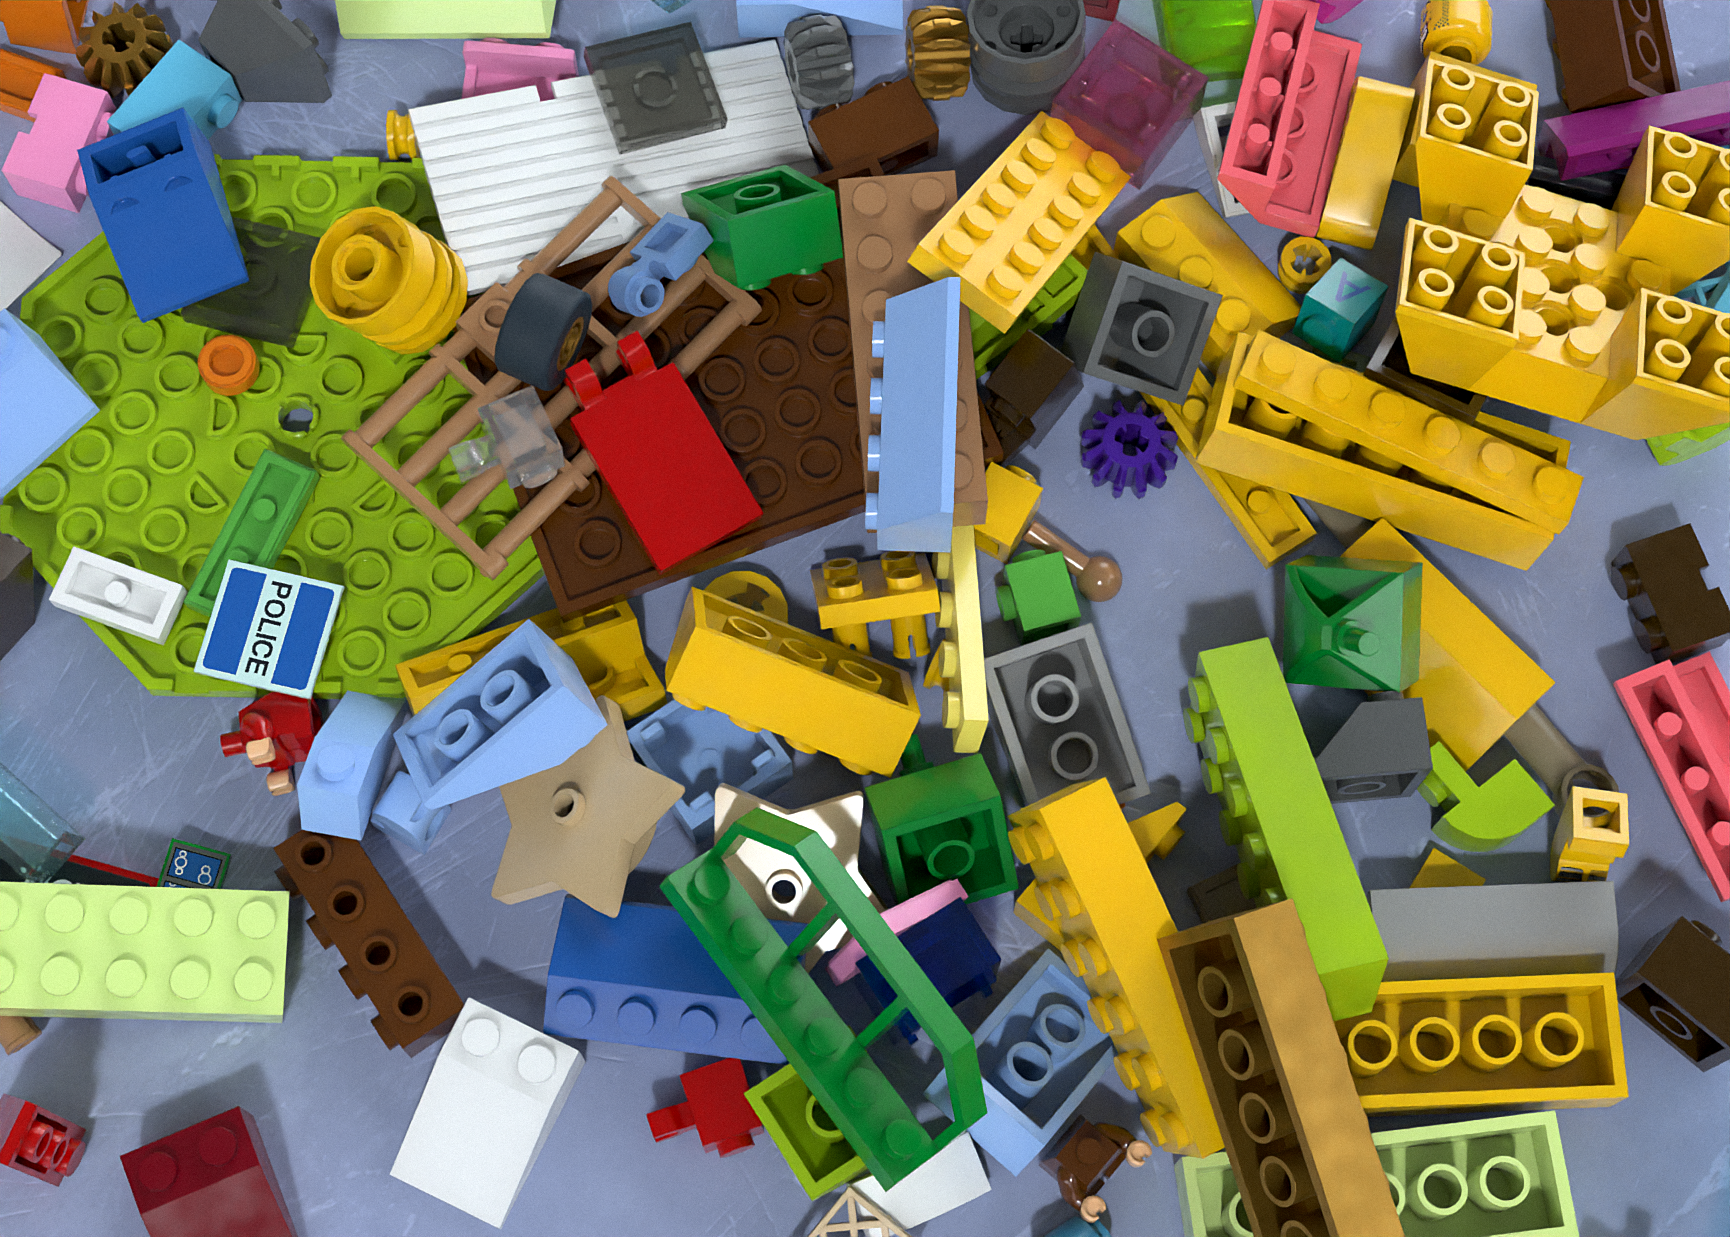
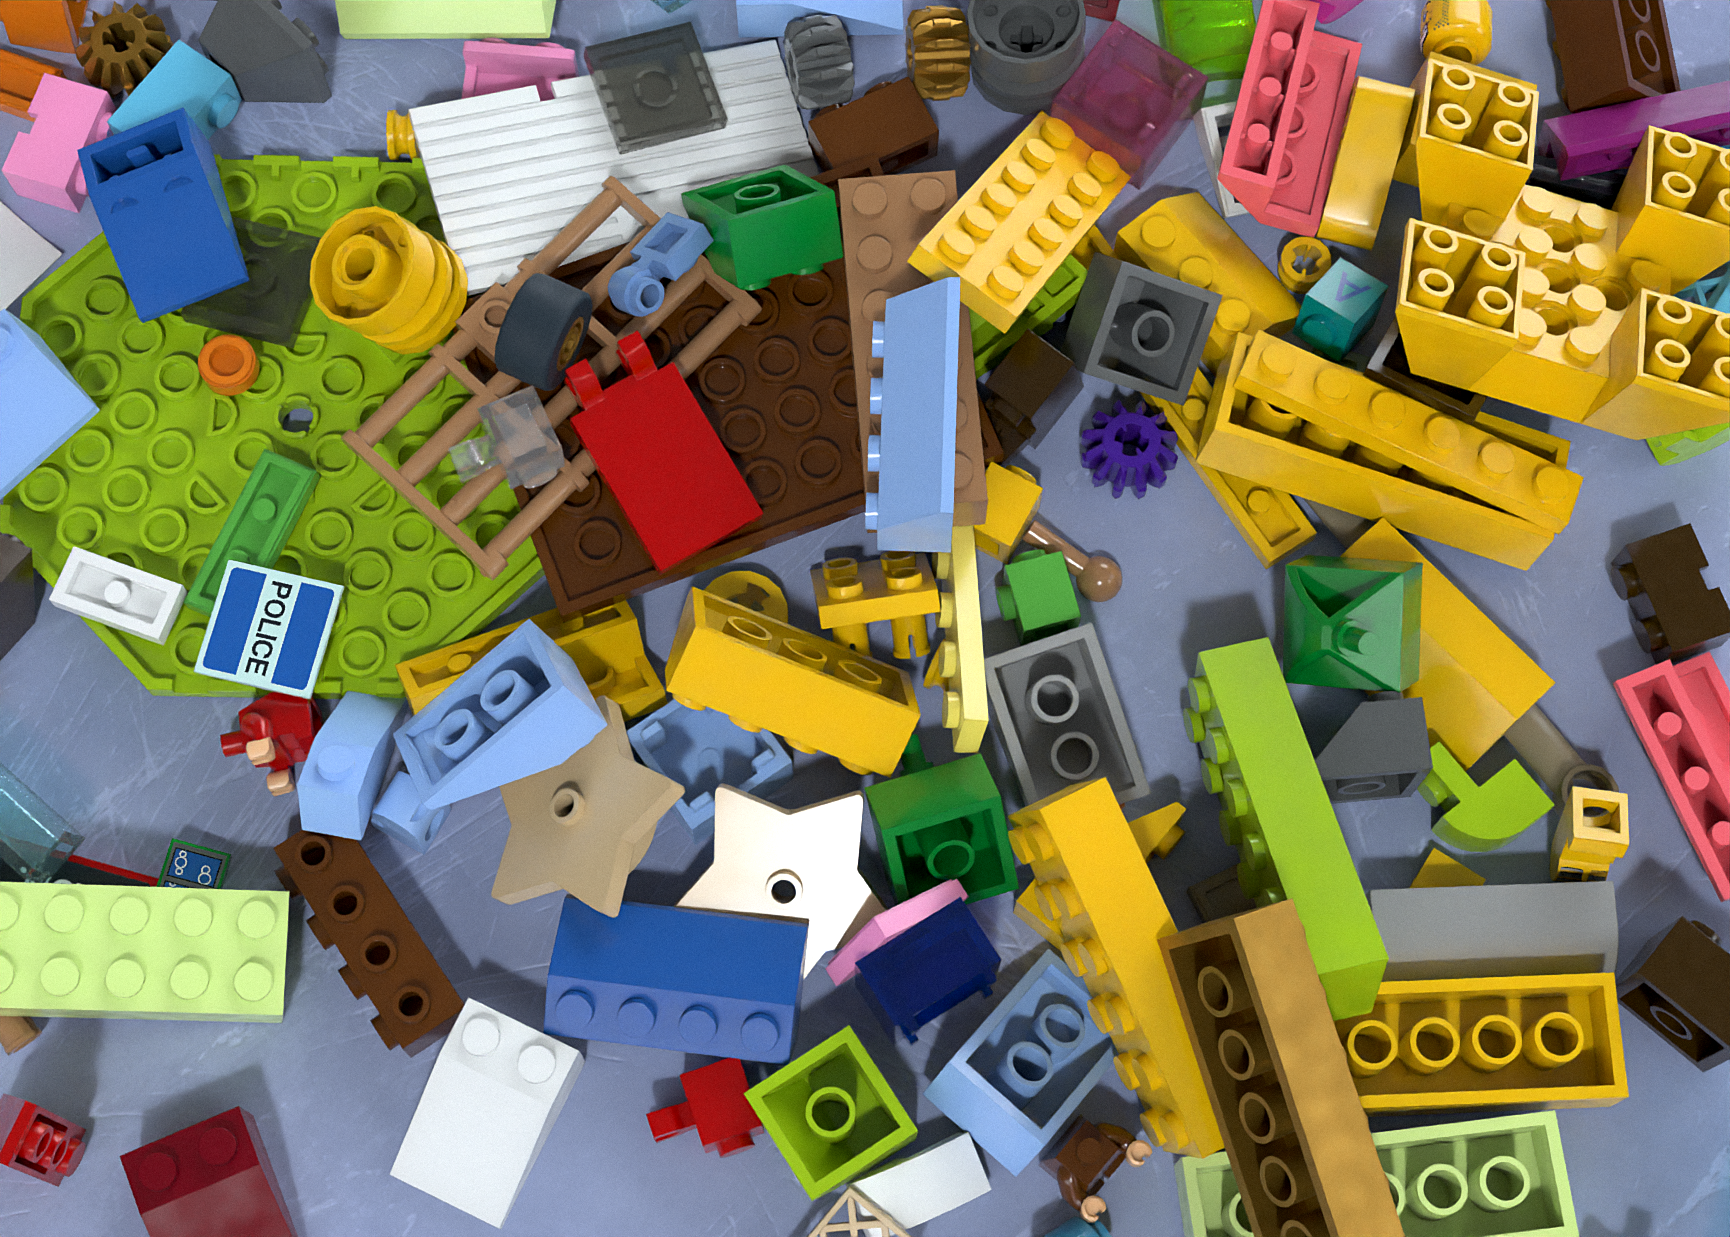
(799, 1014): green plate -> none

